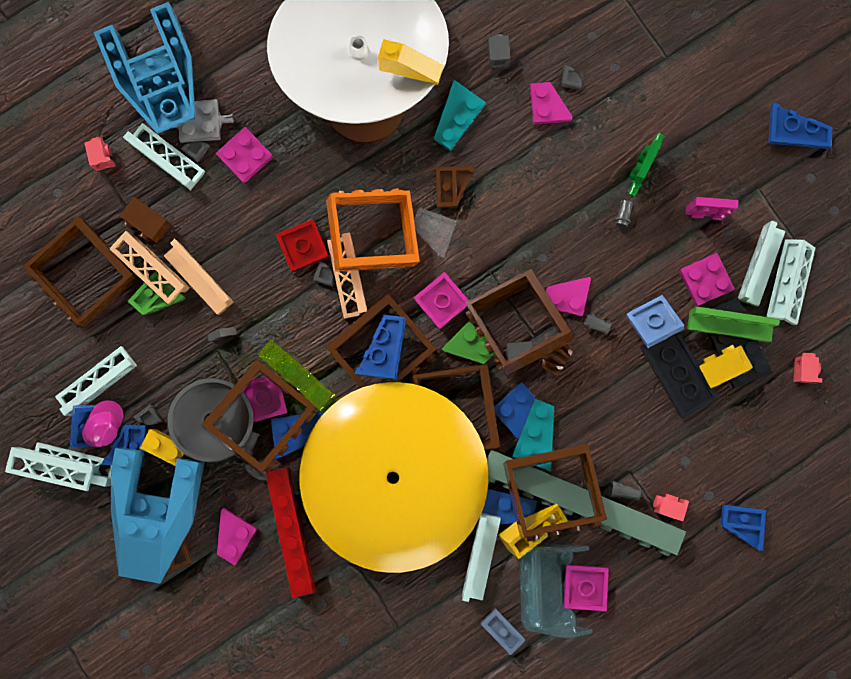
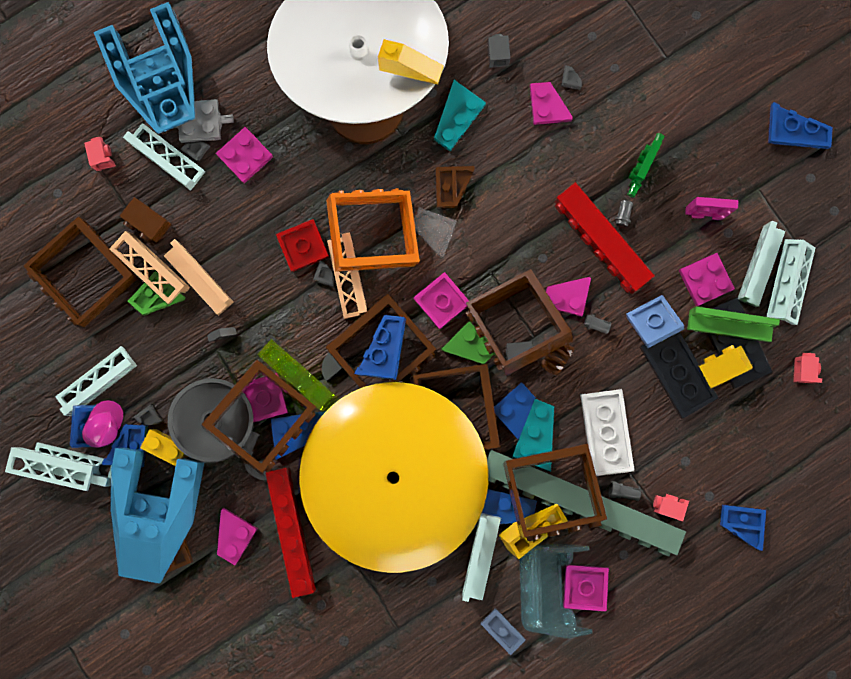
(330, 367): none -> dark grey tile
(603, 238): none -> red brick
(607, 432): none -> white tile

